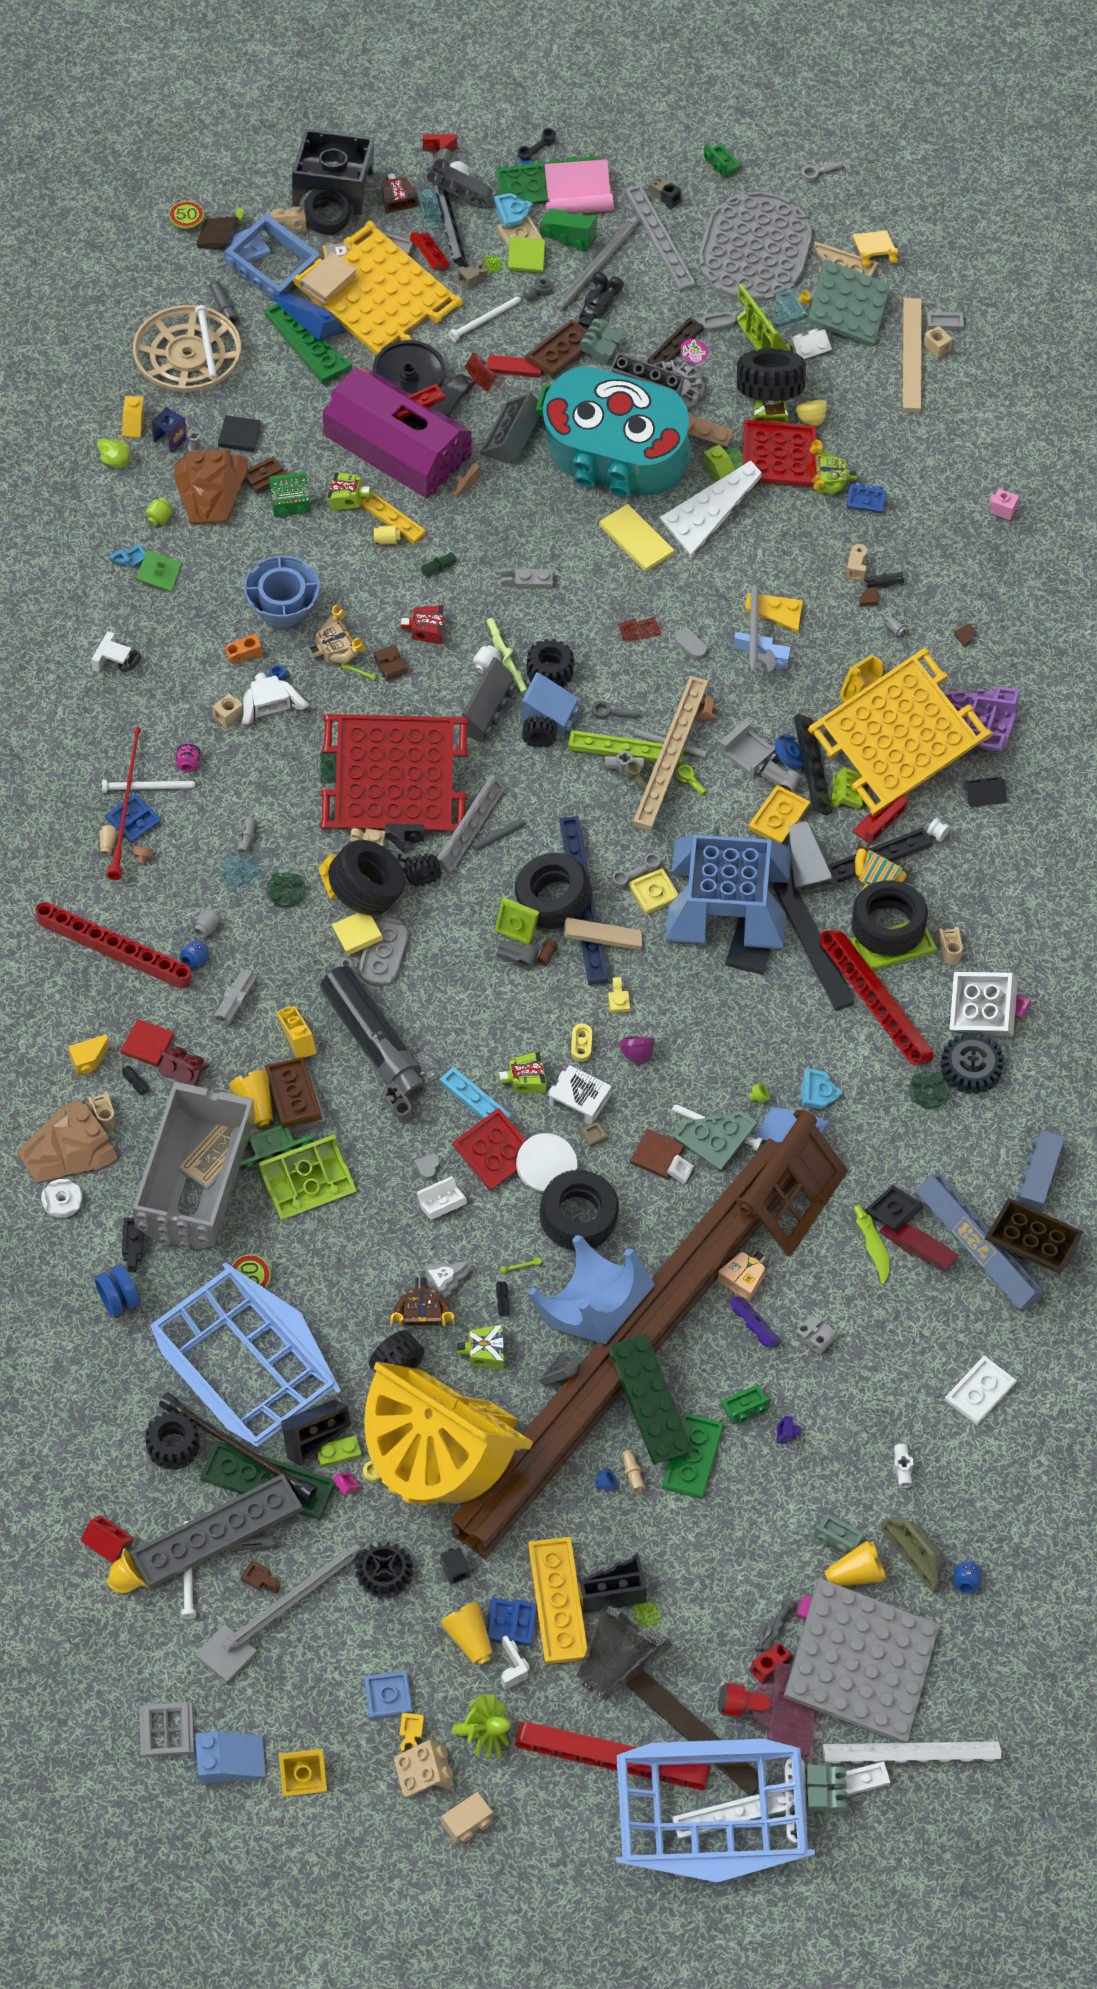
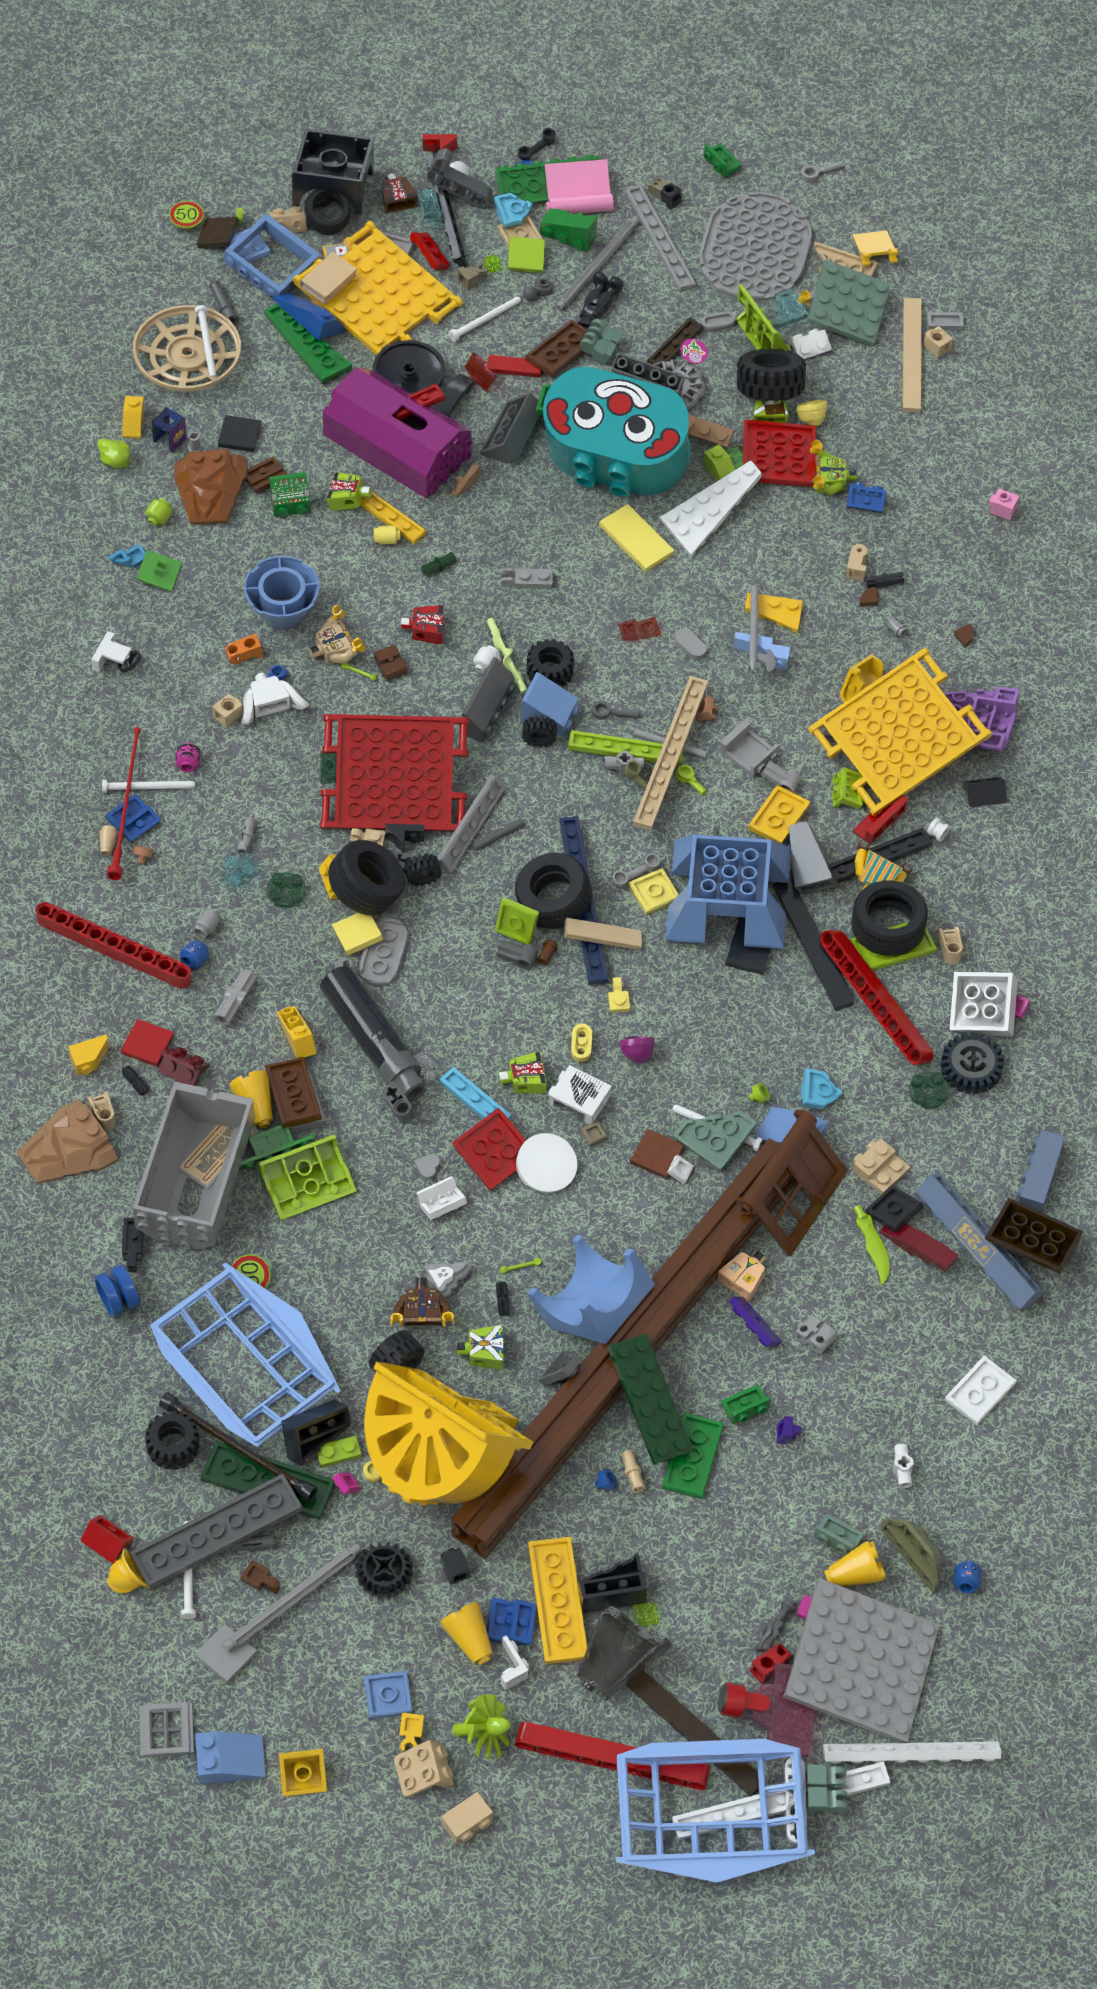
(61, 1189): white plate -> none
(584, 1185): black tyre -> none
(789, 751): blue plate -> none
(812, 765): black plate -> none
(880, 1166): none -> tan plate

